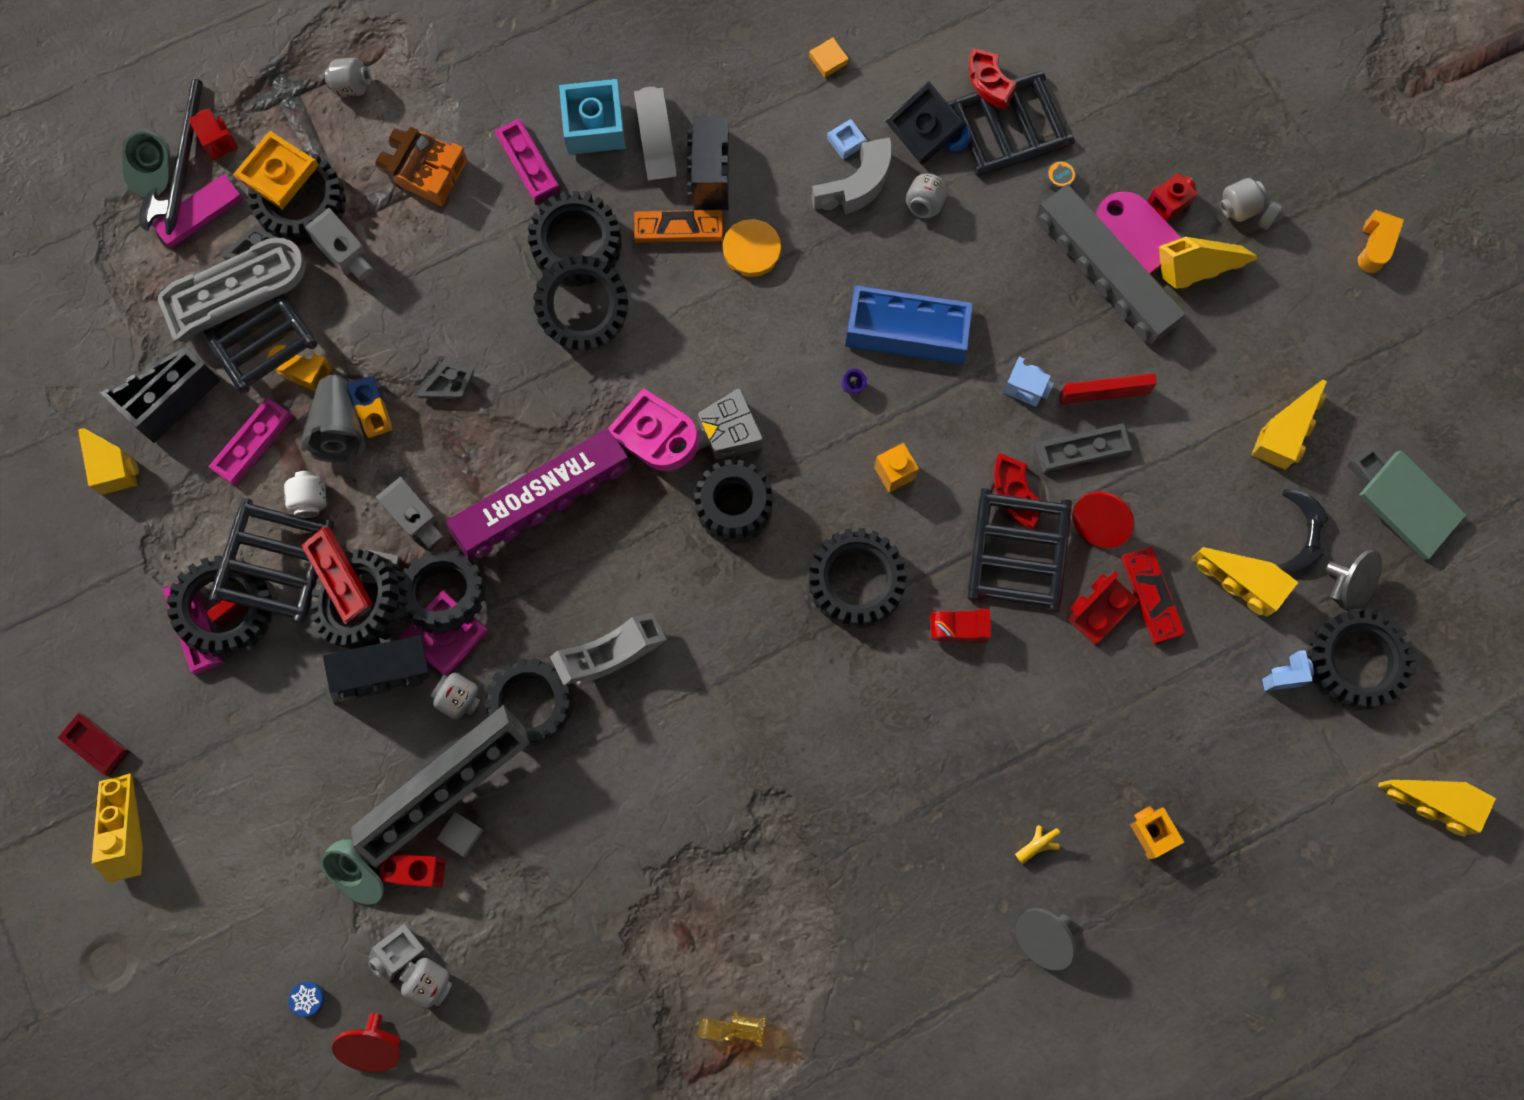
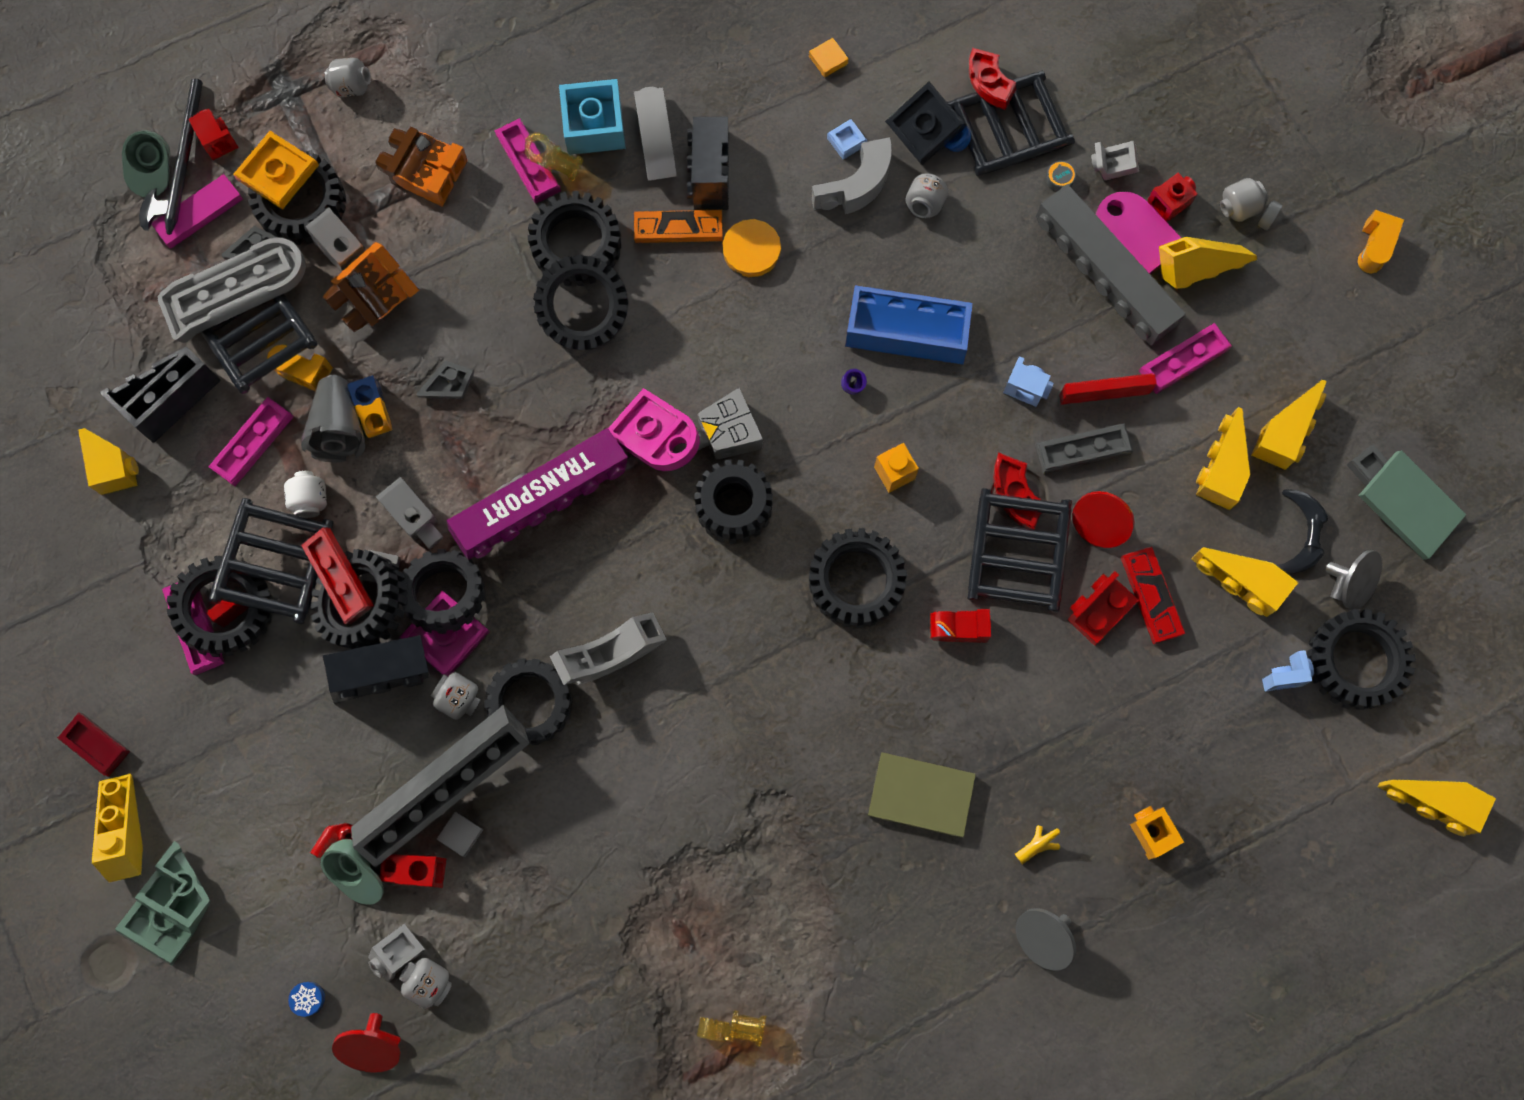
(166, 908): none -> sand green slope
(331, 835): none -> red arm
(371, 286): none -> hips
(553, 157): none -> clear yellow connector
(921, 795): none -> olive tile
(1115, 160): none -> light grey bracket
(1187, 357): none -> dark pink tile
(1229, 464): none -> yellow slope

